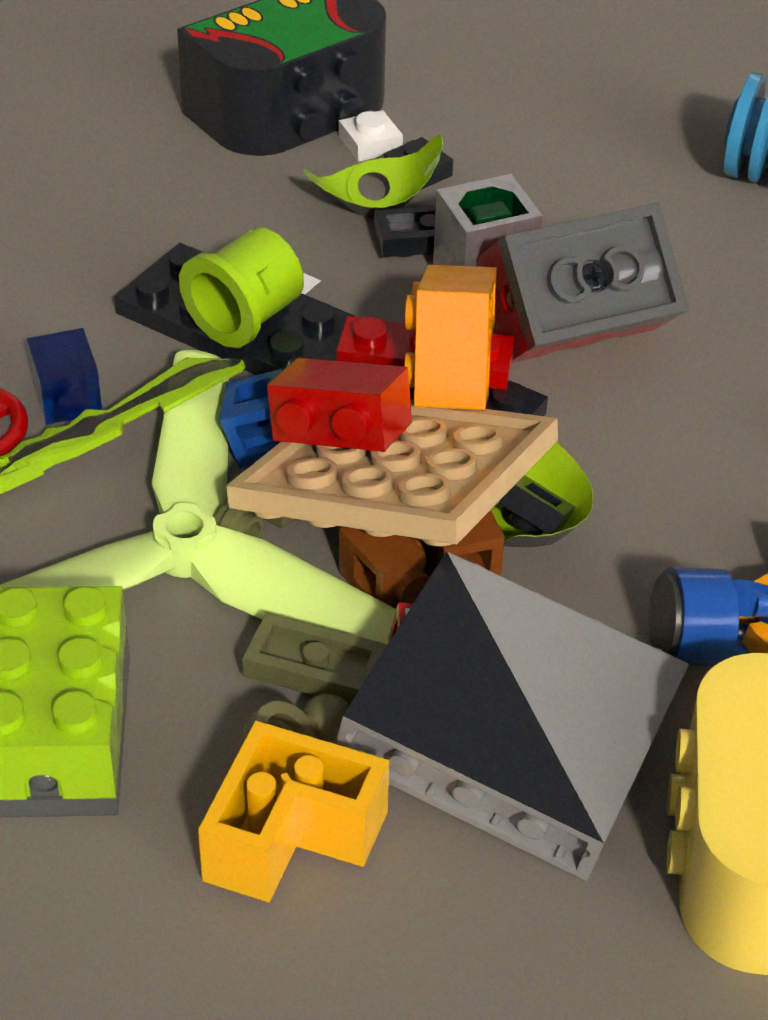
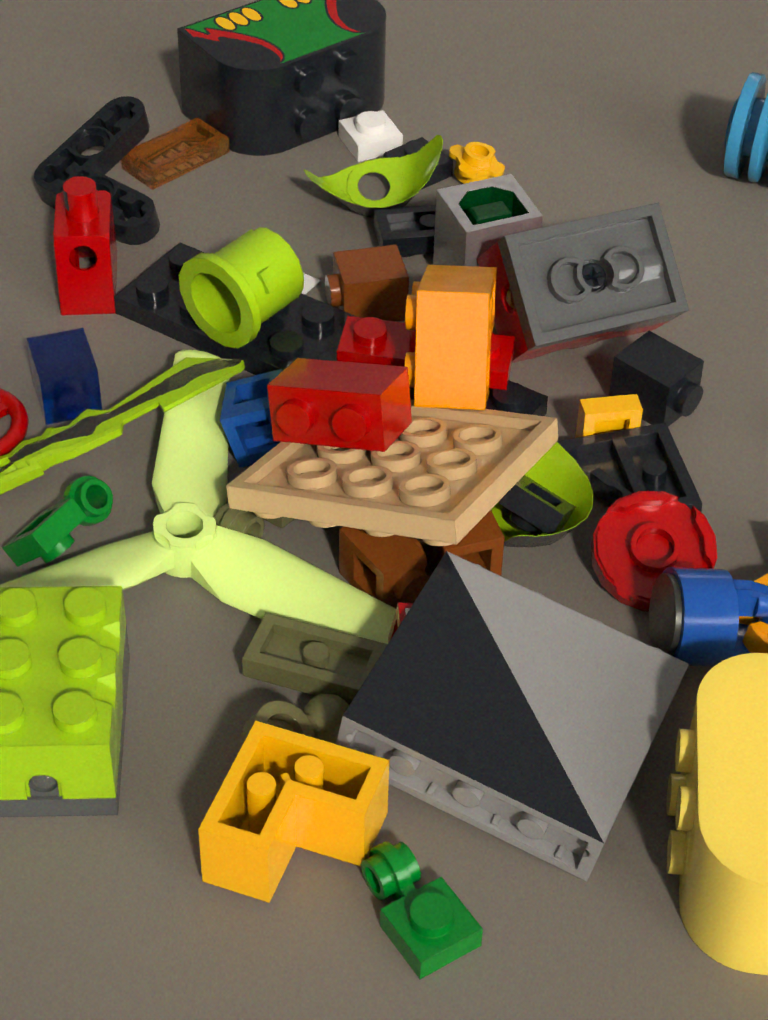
(50, 531): none -> green plate
(84, 230): none -> red torso
(118, 129): none -> black beam
(175, 153): none -> clear orange tile
(369, 283): none -> dark orange brick
(423, 923): none -> green plate
(475, 162): none -> yellow plate
(608, 414): none -> yellow plate
(633, 462): none -> black wing
(643, 538): none -> red tile
(661, 376): none -> black brick

